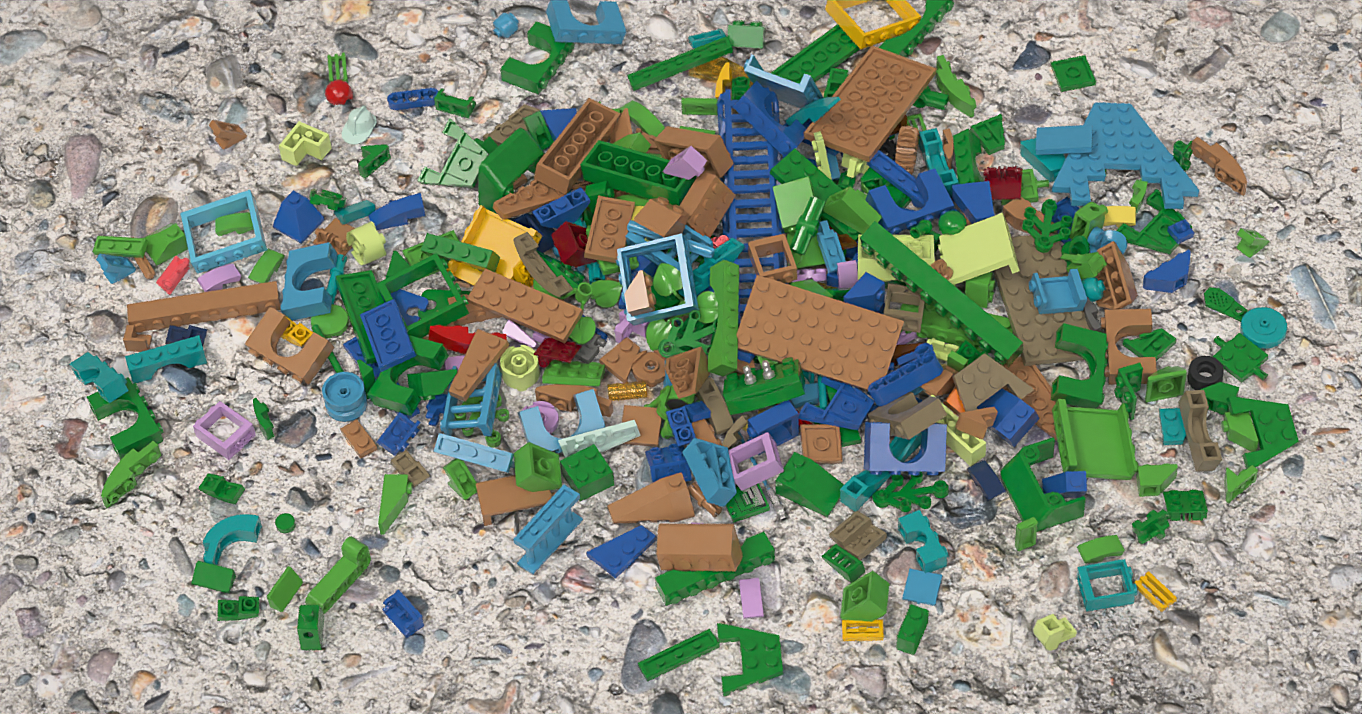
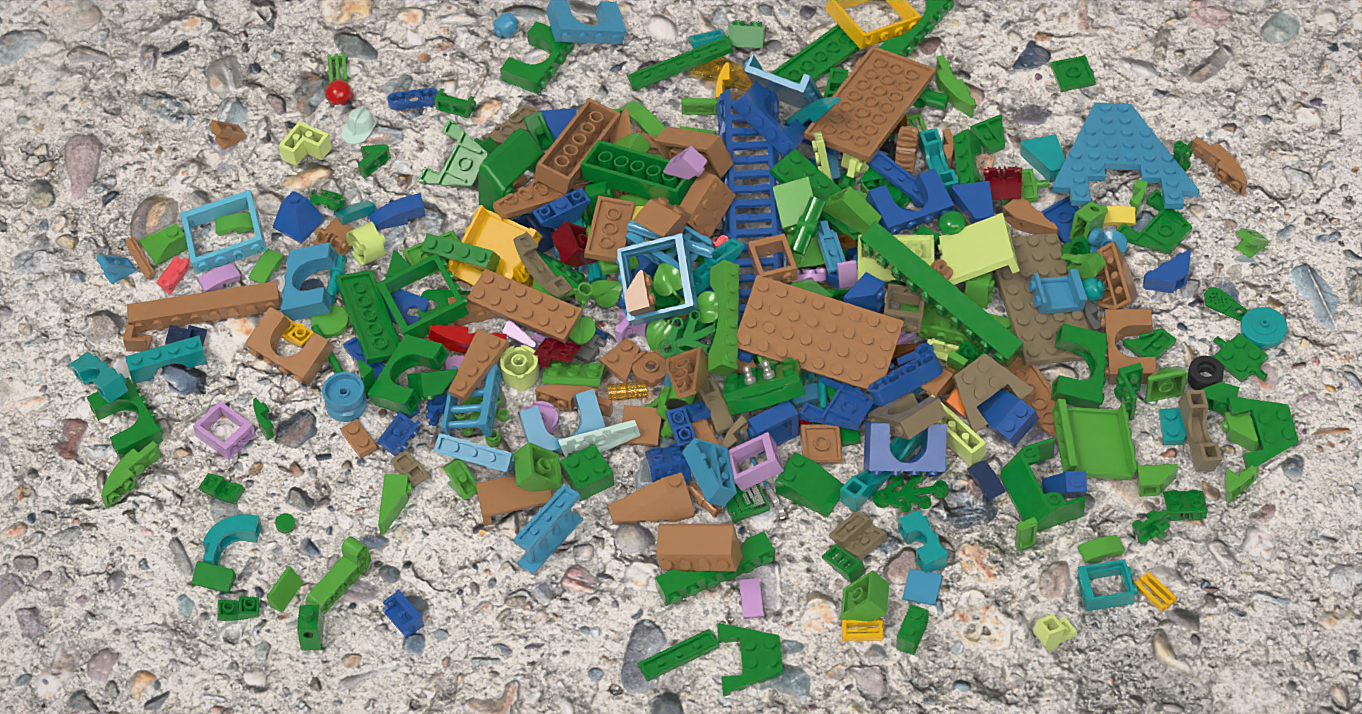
(120, 246): bright green tile -> none
(388, 335): blue tile -> none
(622, 551): blue wing -> none
(739, 87): green slope -> none
(923, 227): green pin -> none
(976, 421): medium nougat slope -> none
(1043, 242): green plant -> none
(1064, 139): dark azure tile -> none
(1181, 231): blue tile -> none

